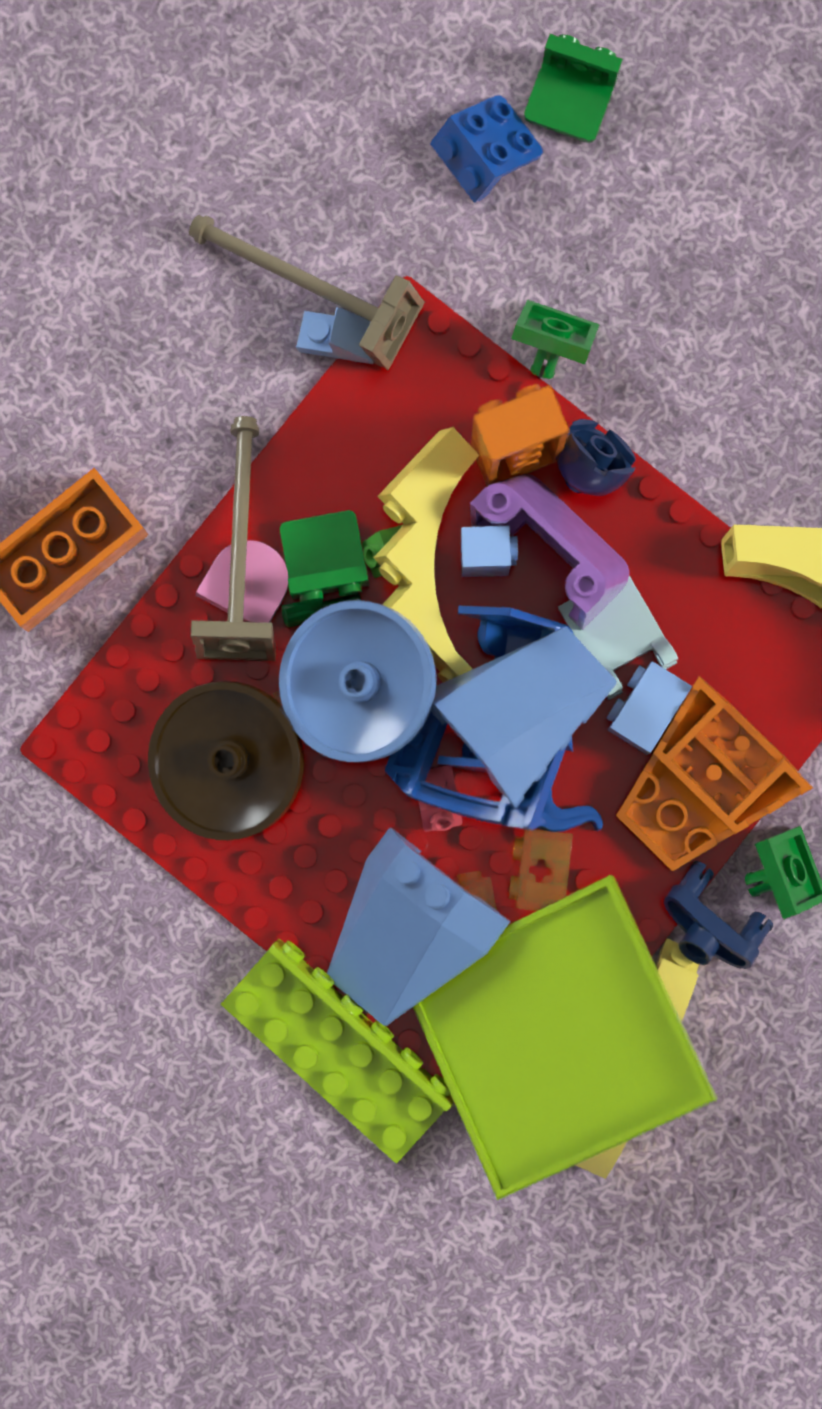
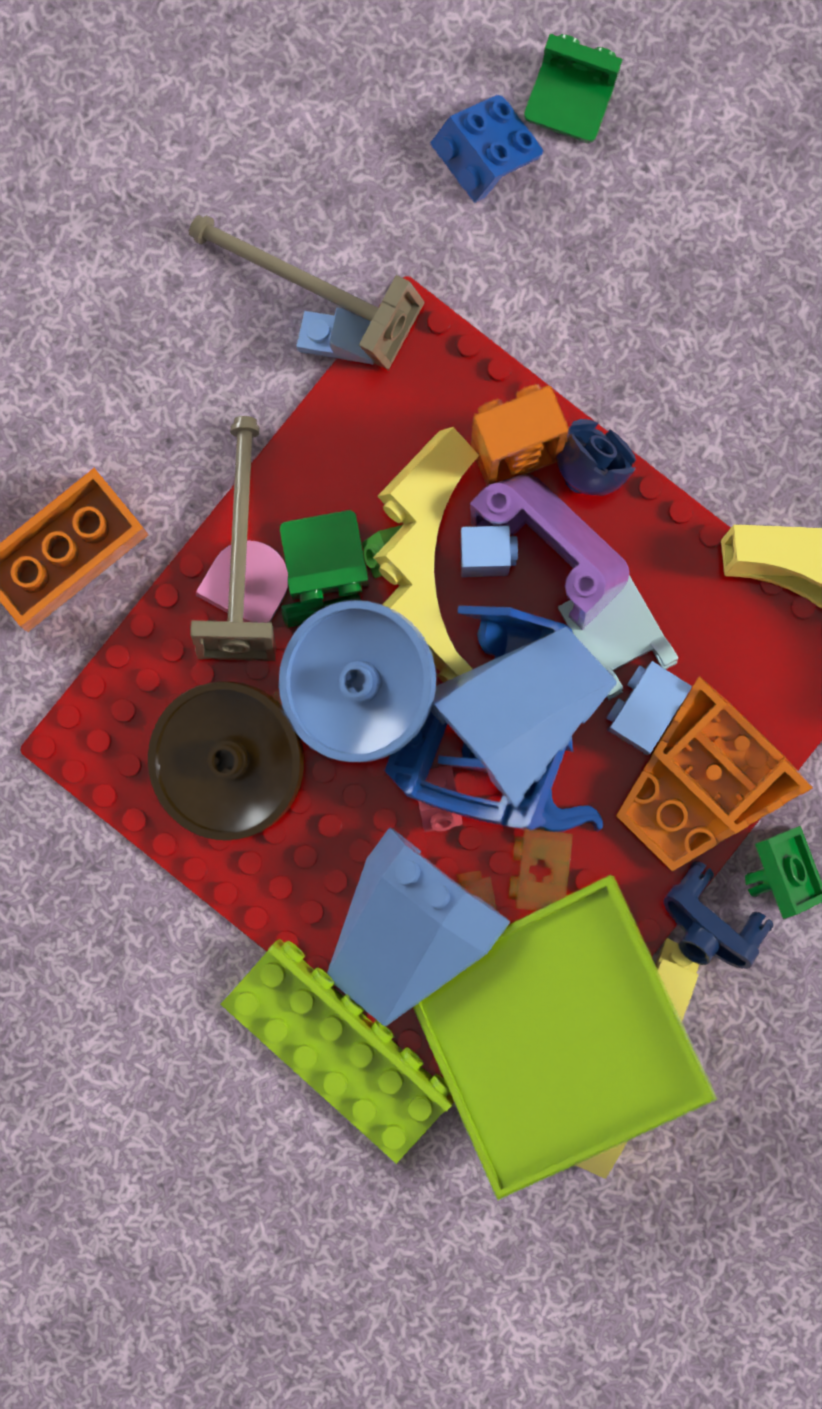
(554, 335): green tile -> none

